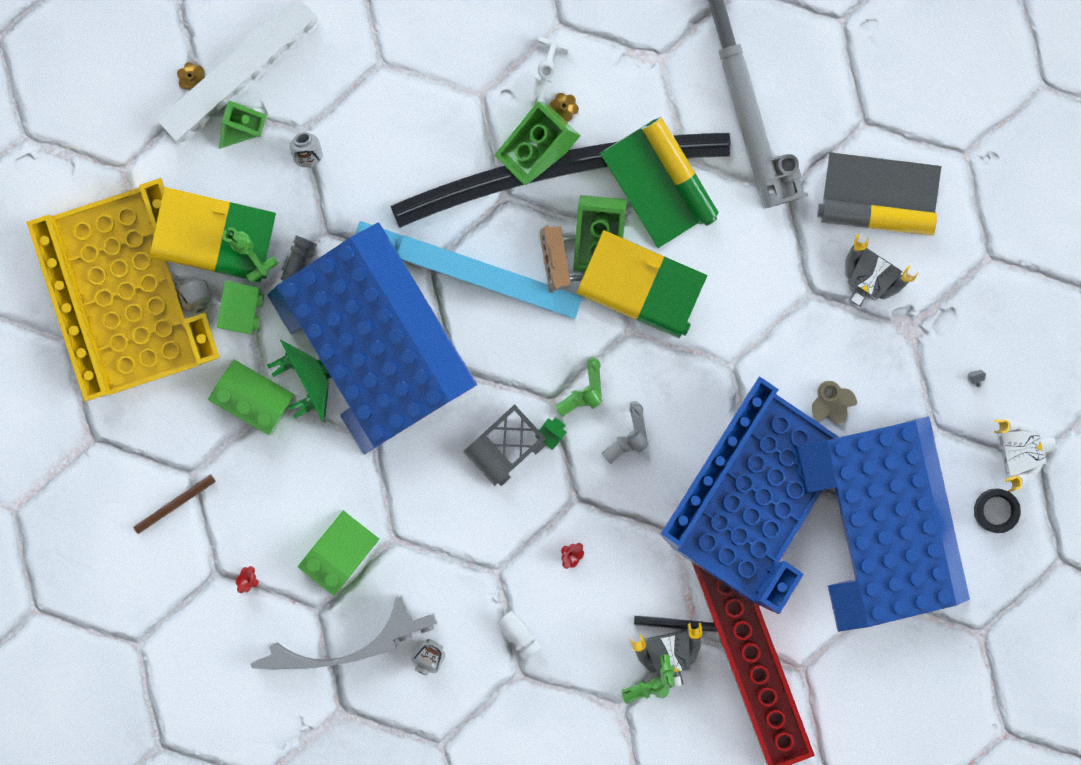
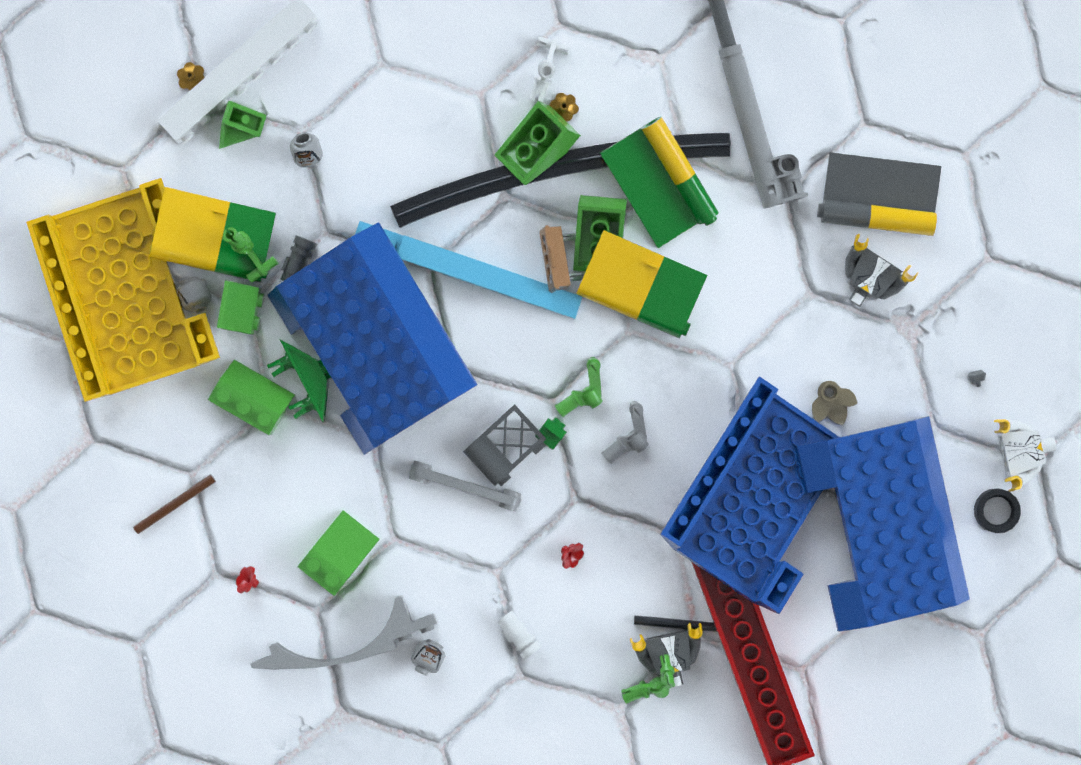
(422, 473): none -> light grey piece

